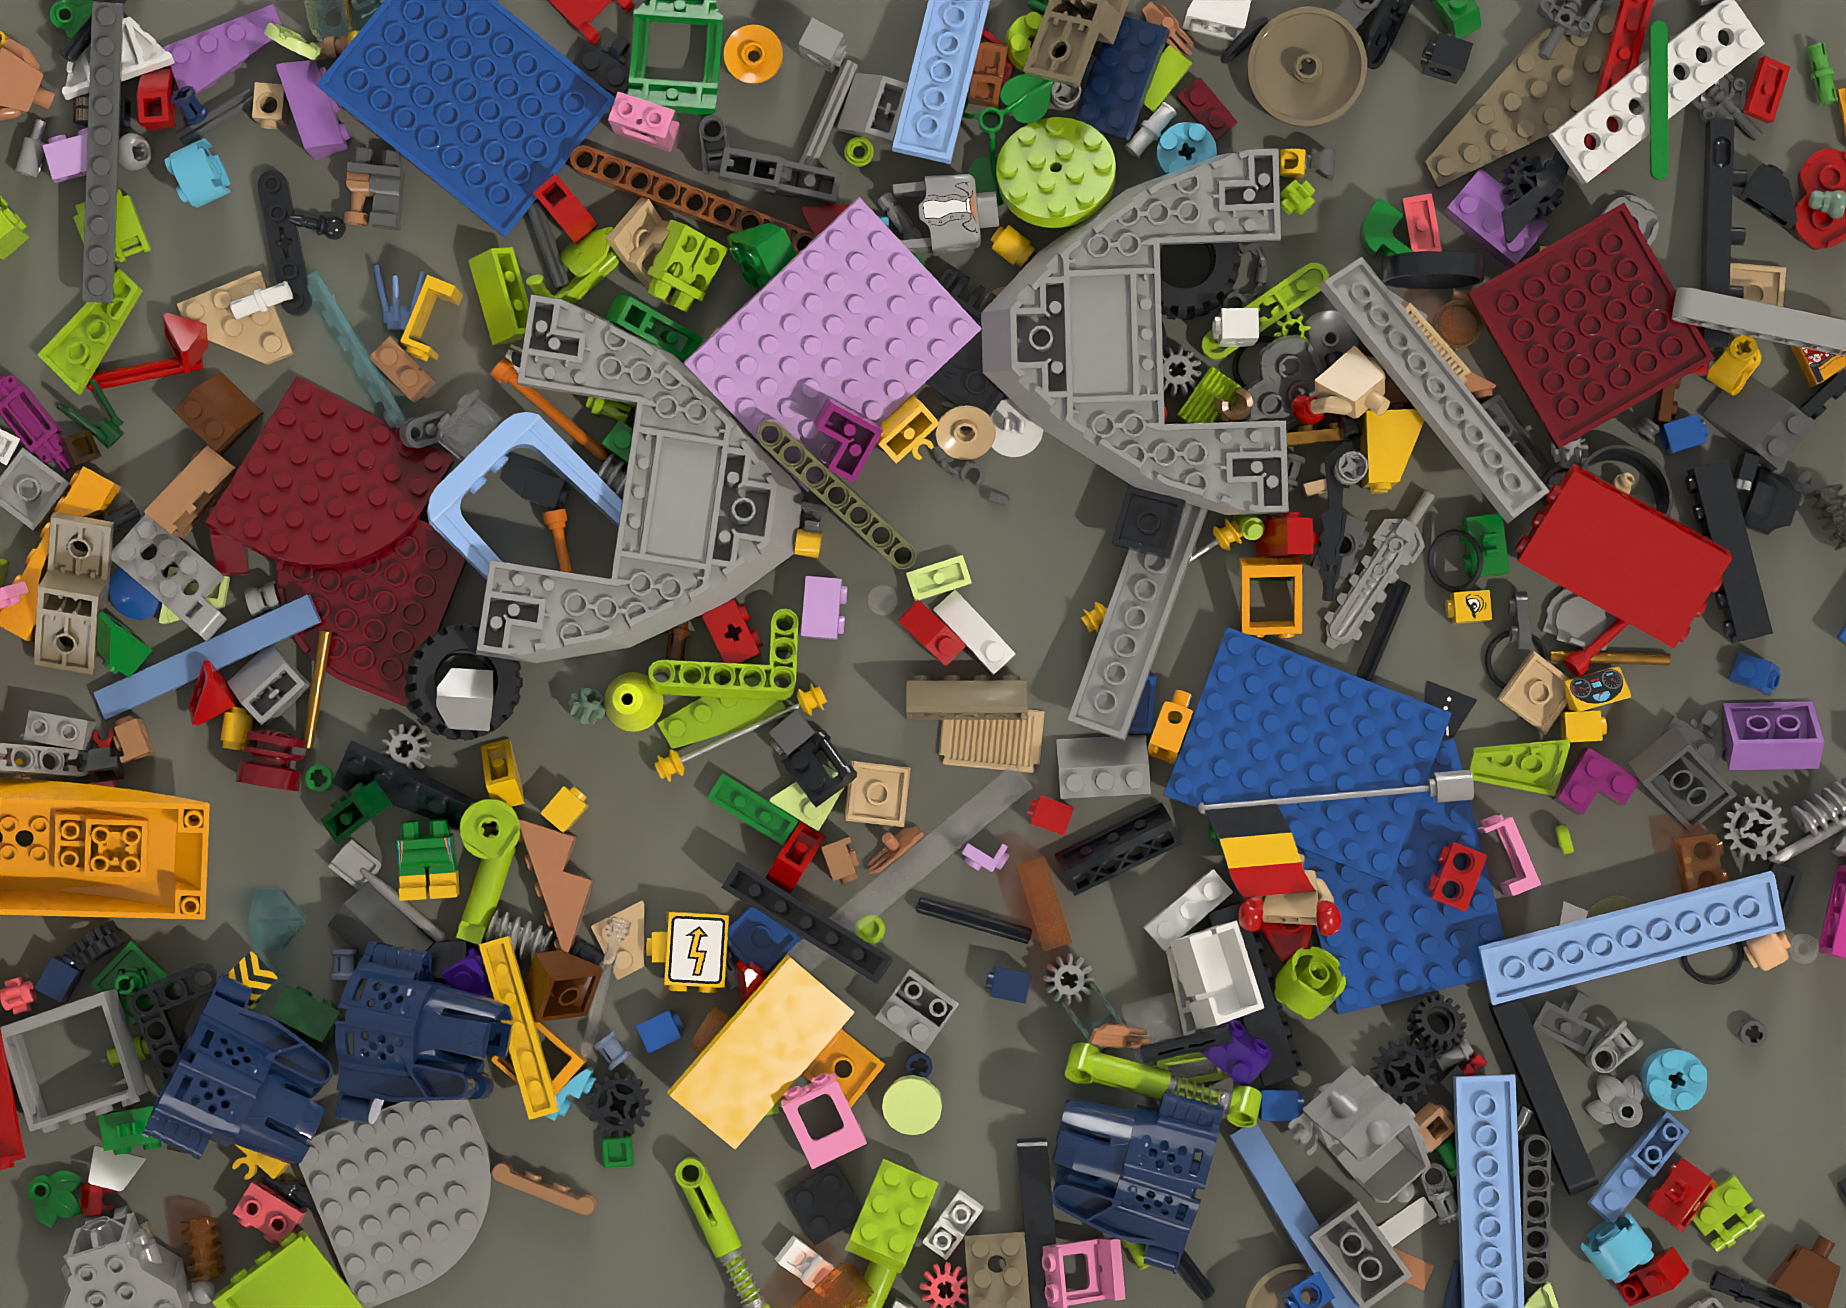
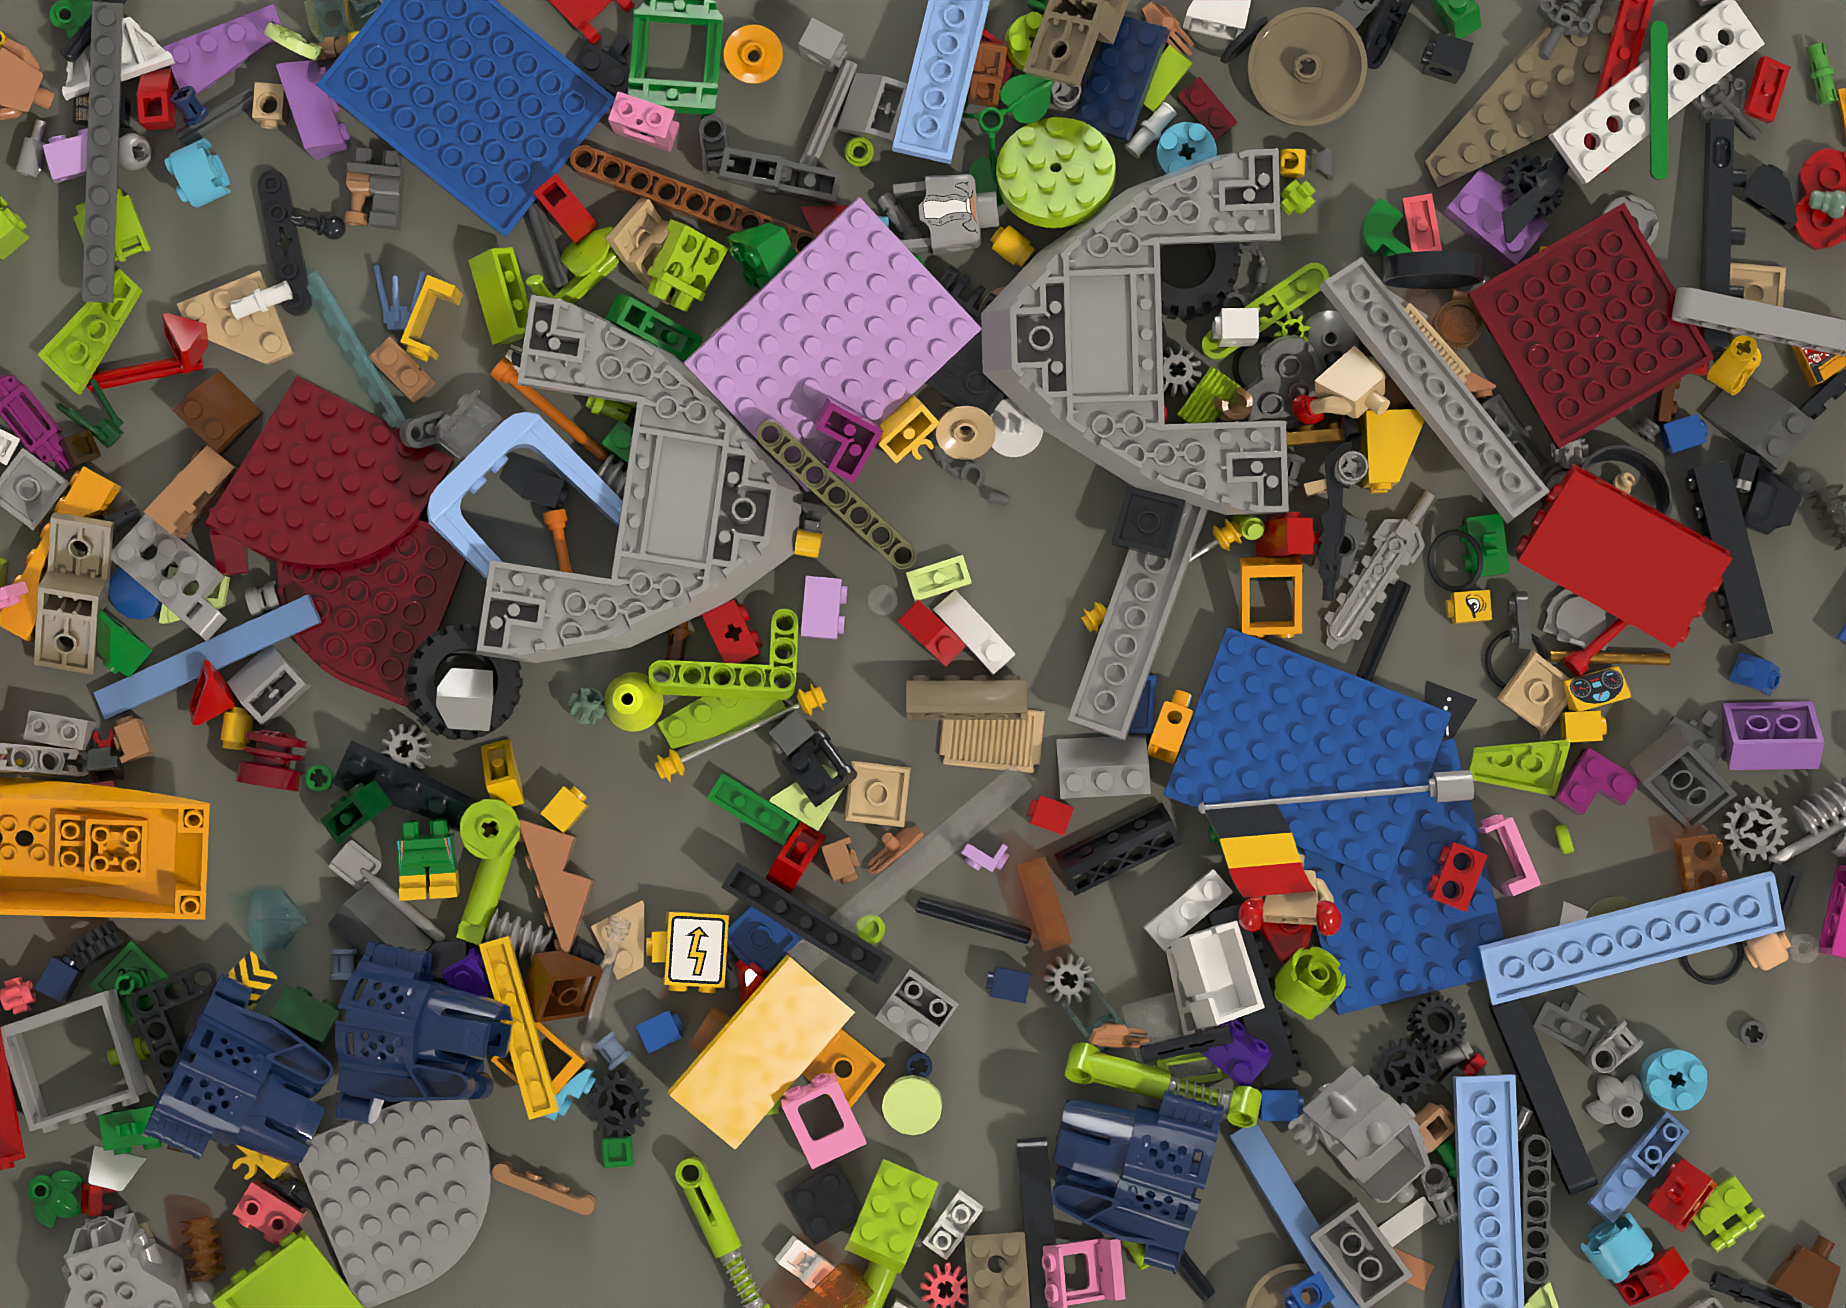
(316, 687): pearl gold bar -> none

